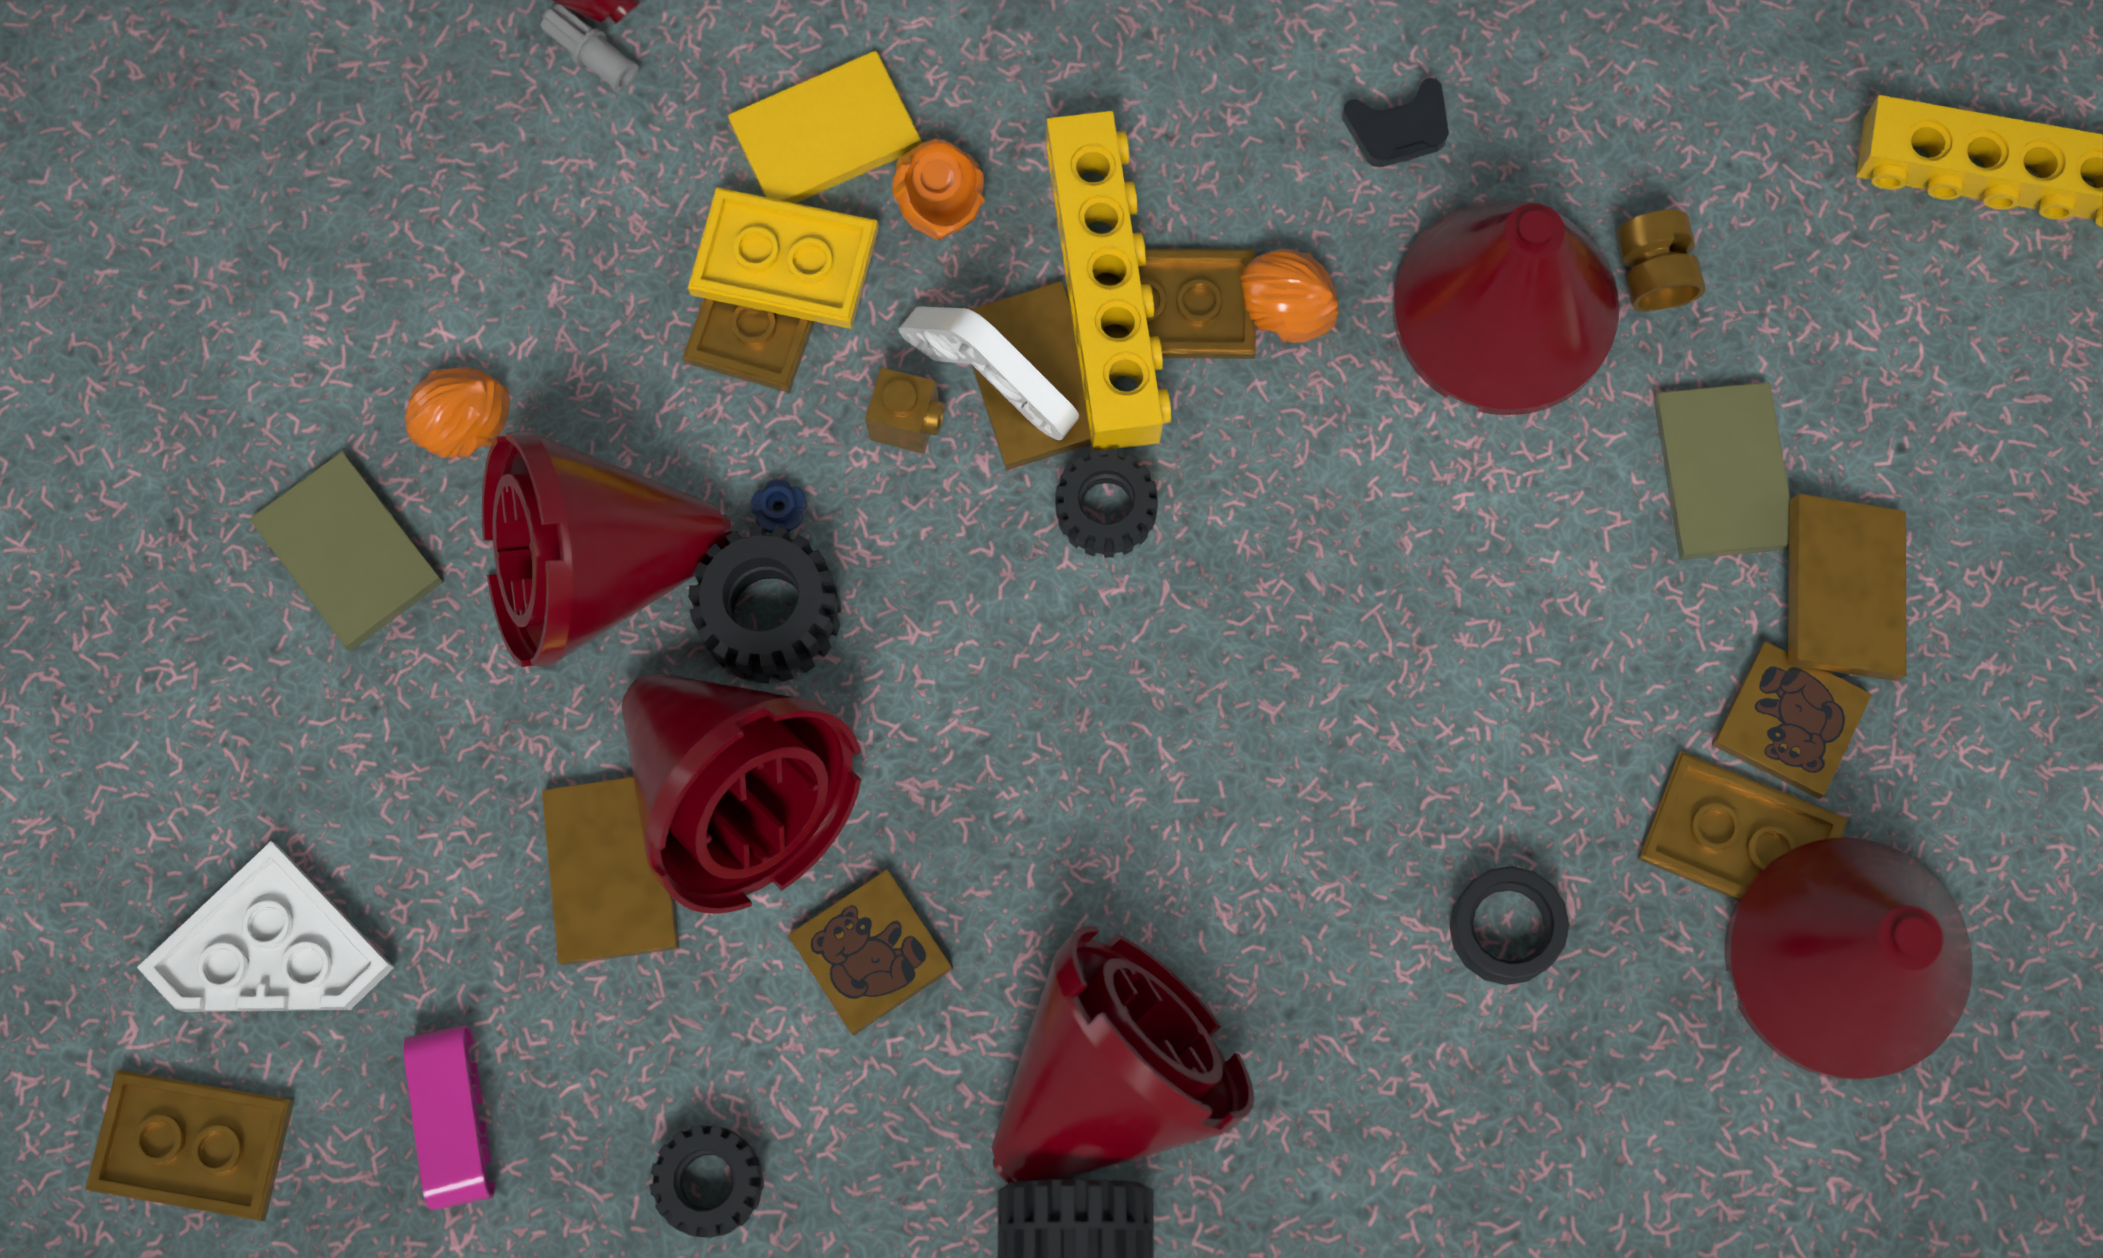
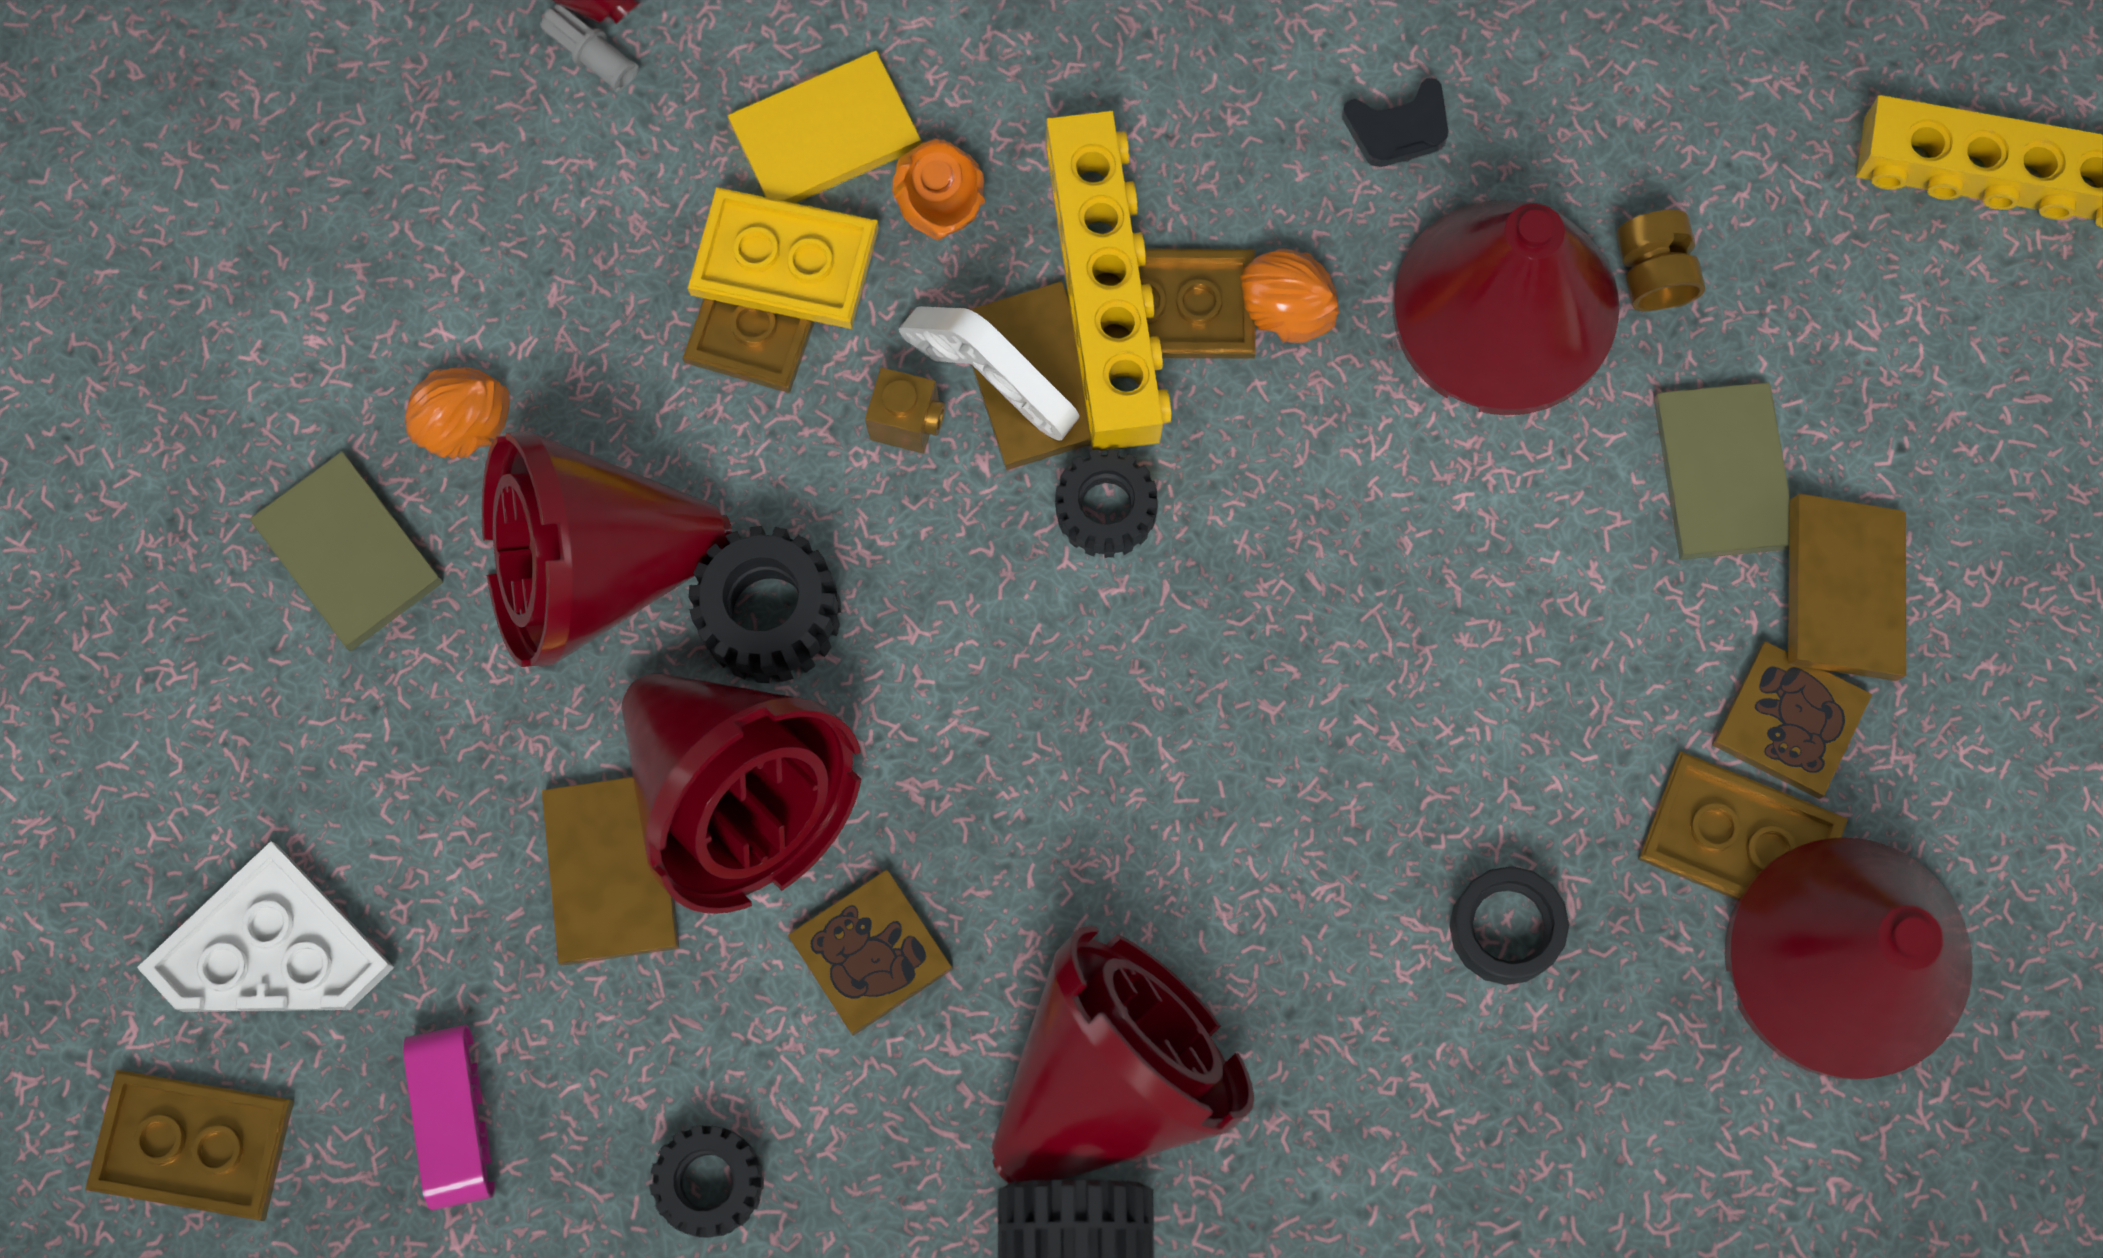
(778, 491): dark blue plate -> none

